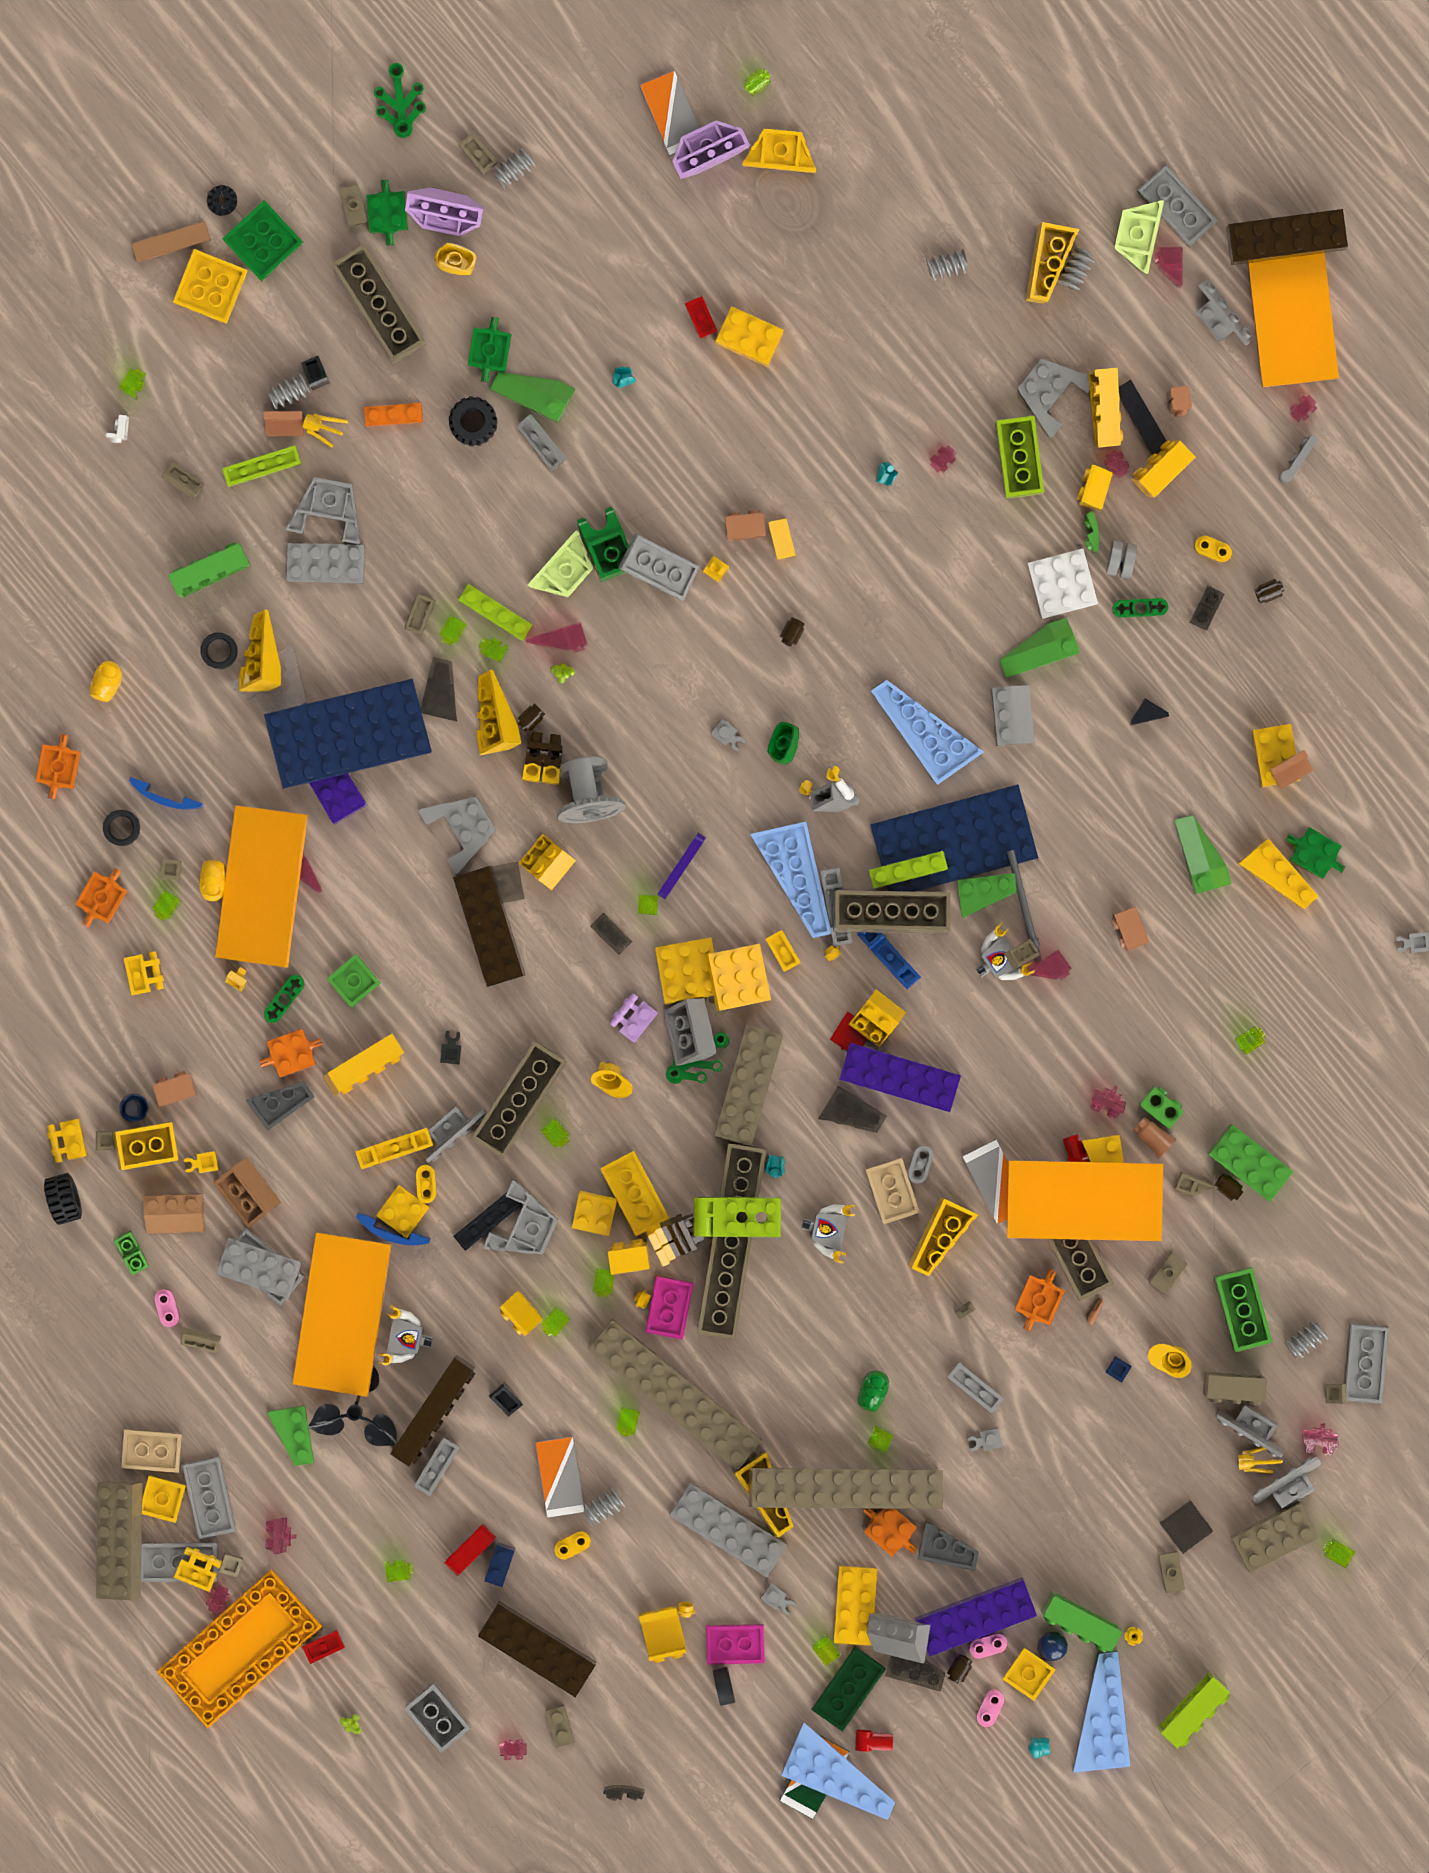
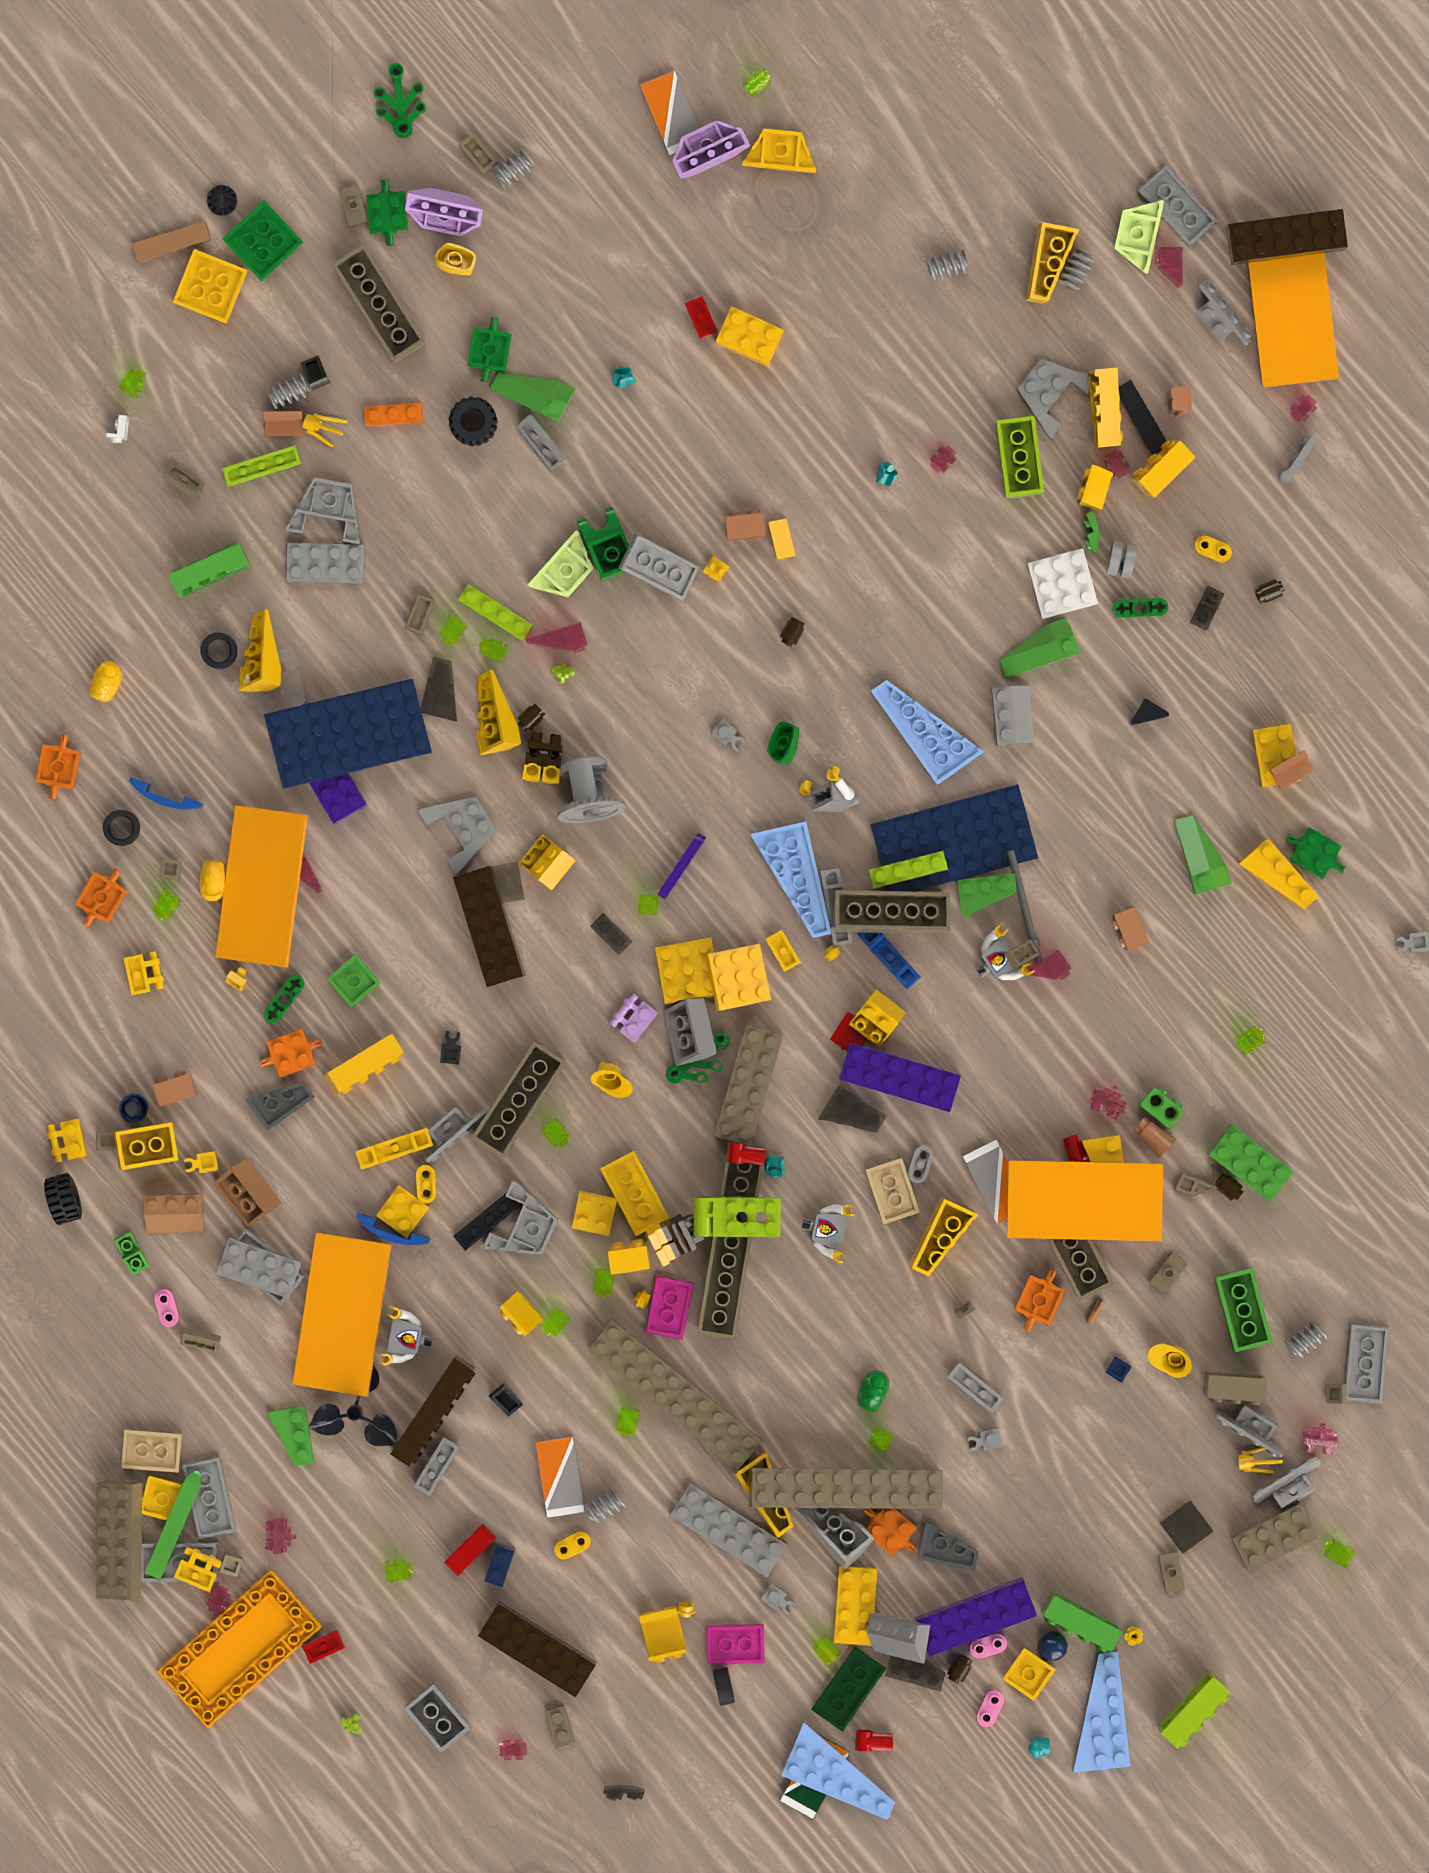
(174, 1525): none -> bright green piece
(745, 1154): none -> red piece
(837, 1533): none -> light grey wedge

